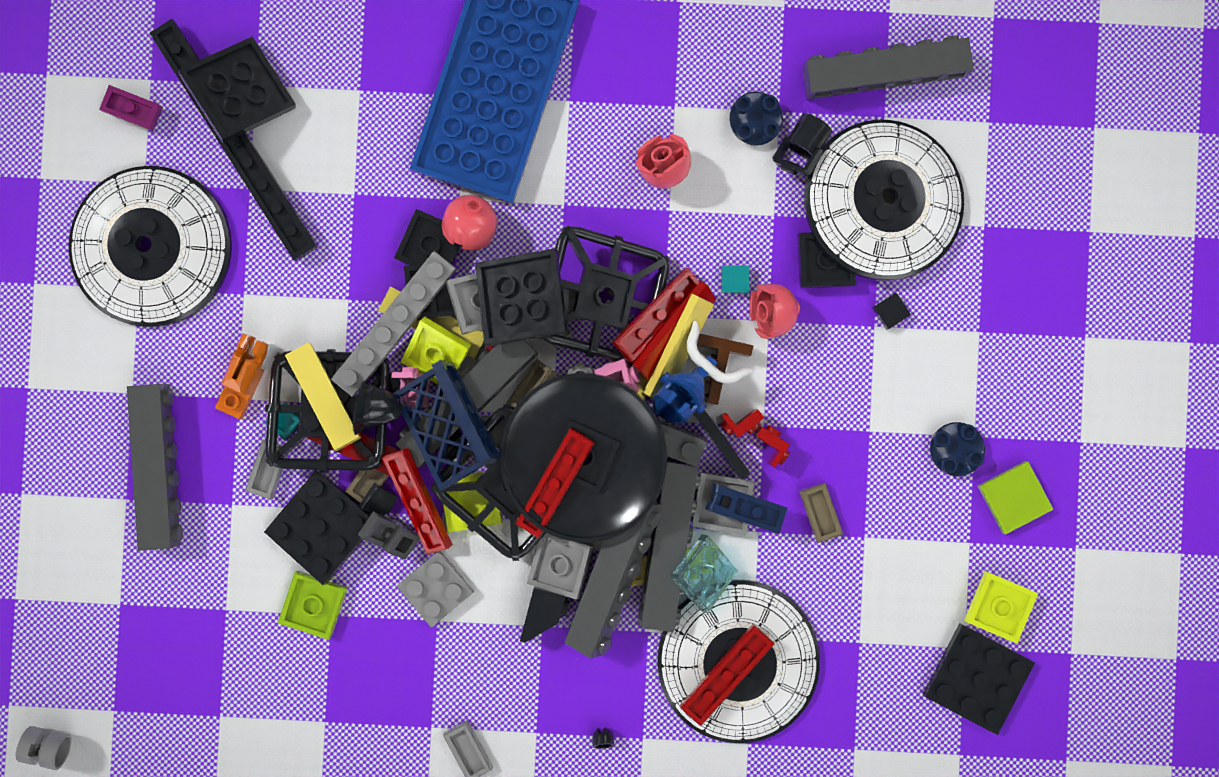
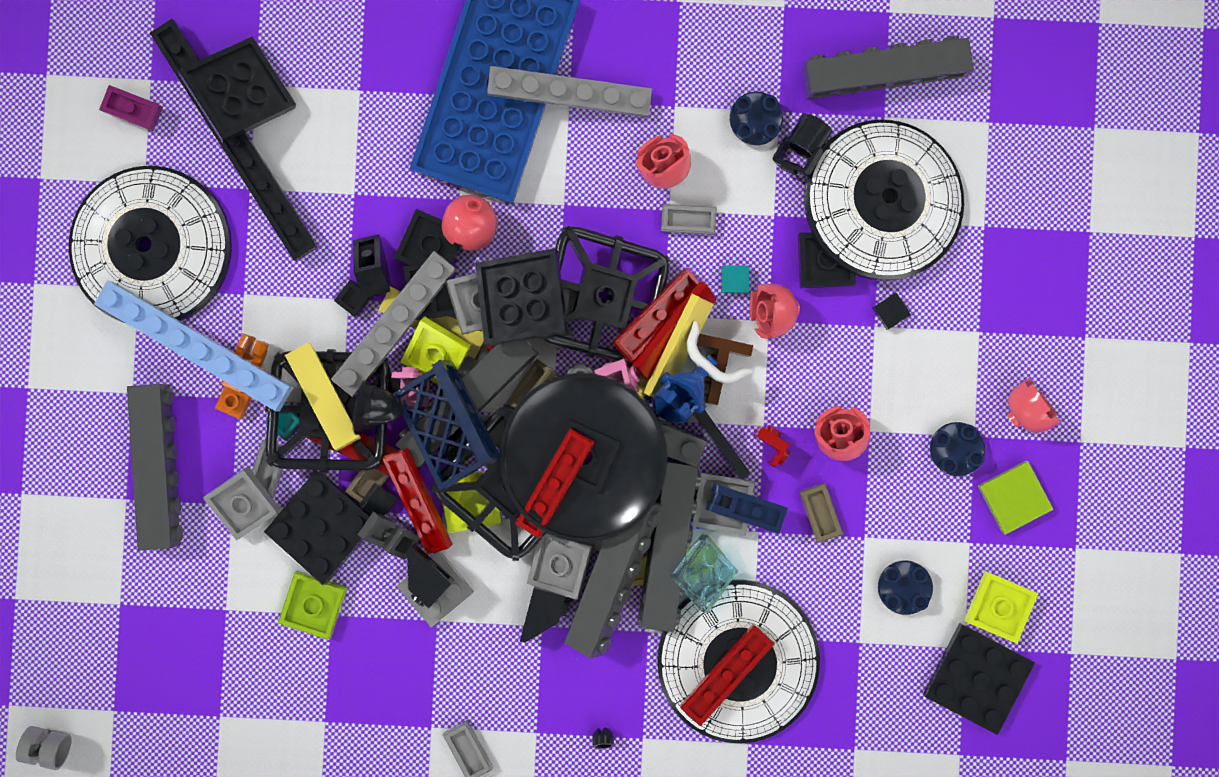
(193, 346): none -> light blue plate
(242, 503): none -> light grey plate
(352, 299): none -> black tile
(370, 266): none -> black slope
(425, 577): none -> black slope
(569, 91): none -> light grey plate
(688, 219): none -> light grey tile
(748, 424): red bracket -> none
(842, 433): none -> coral cylinder
(905, 587): none -> dark blue dish
(1031, 408): none -> coral cylinder

